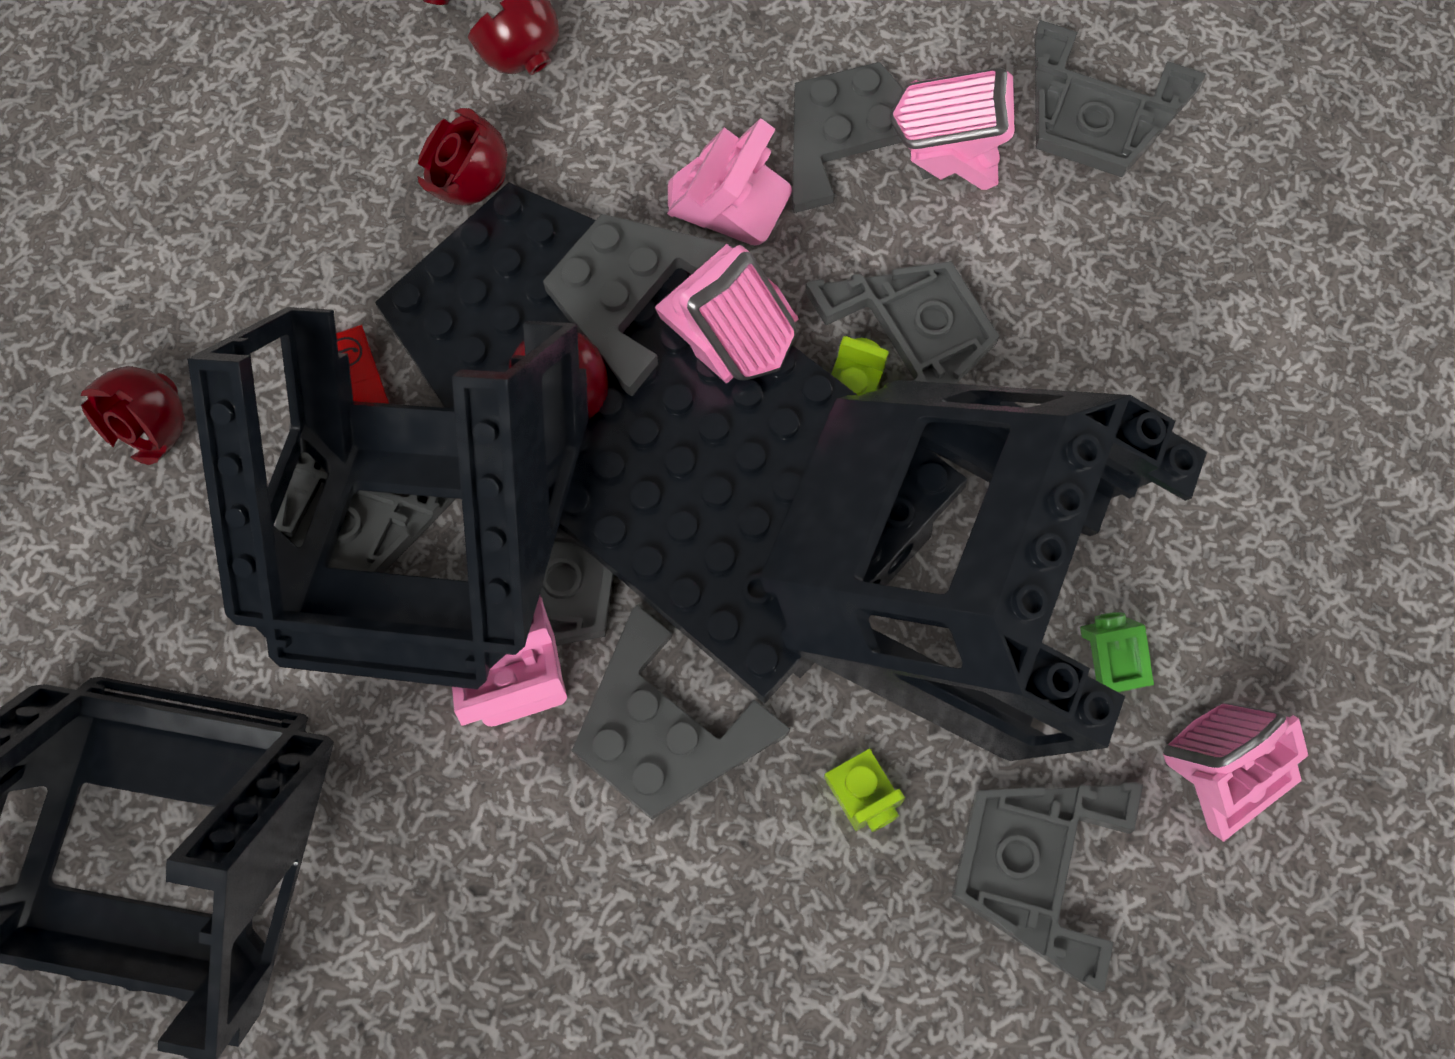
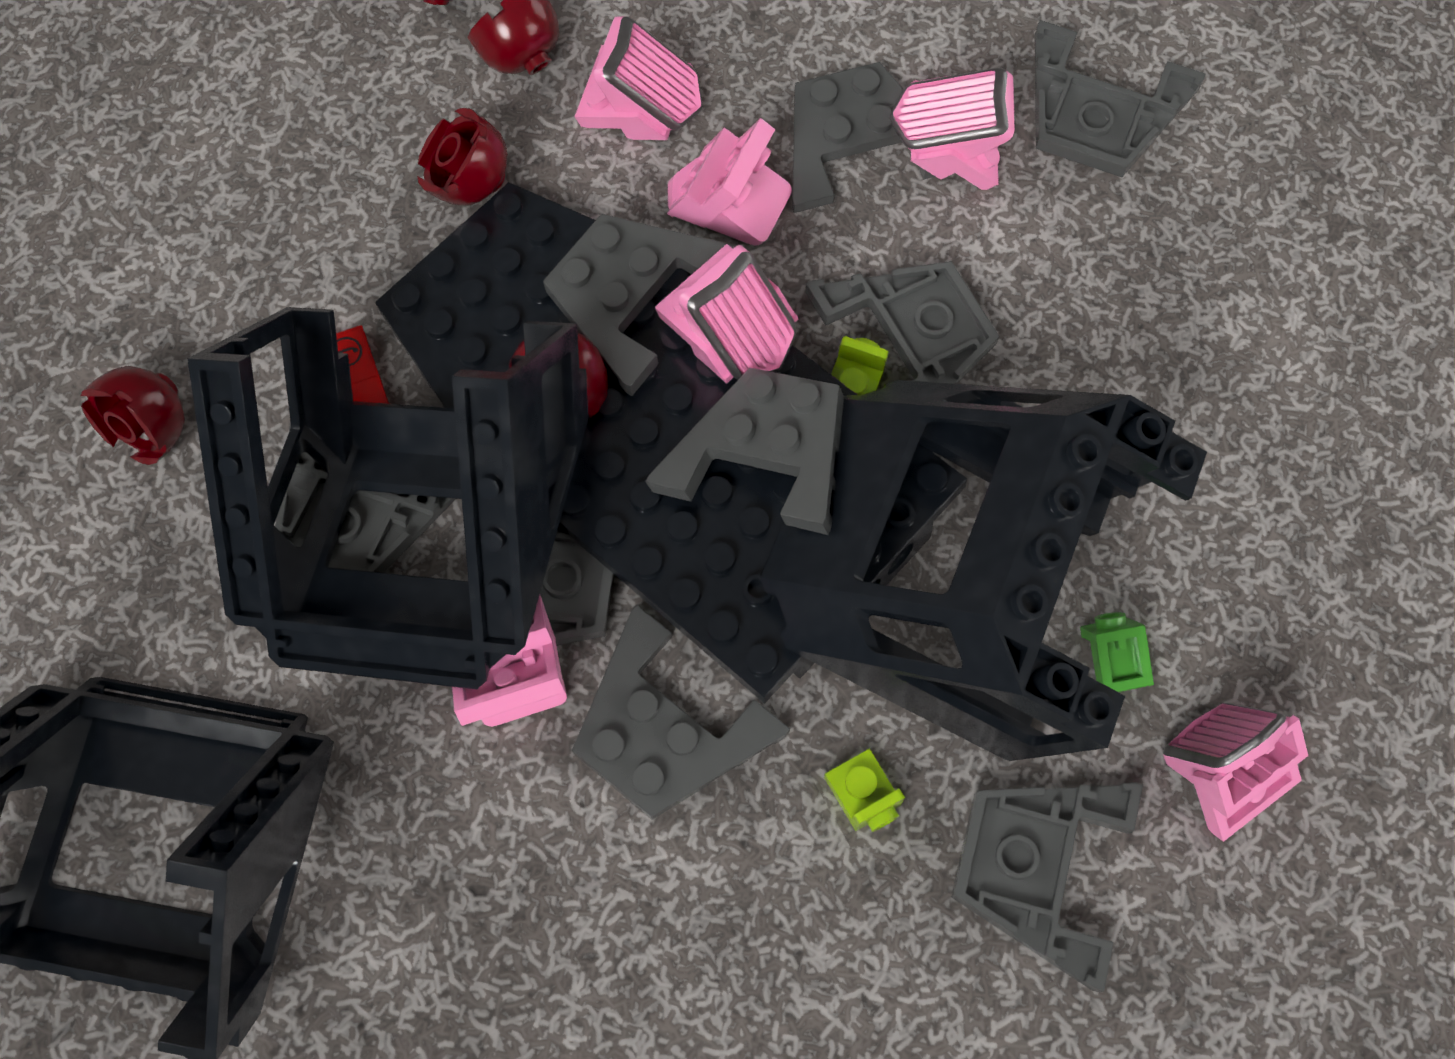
(639, 85): none -> bright pink piece
(771, 425): none -> dark grey wing

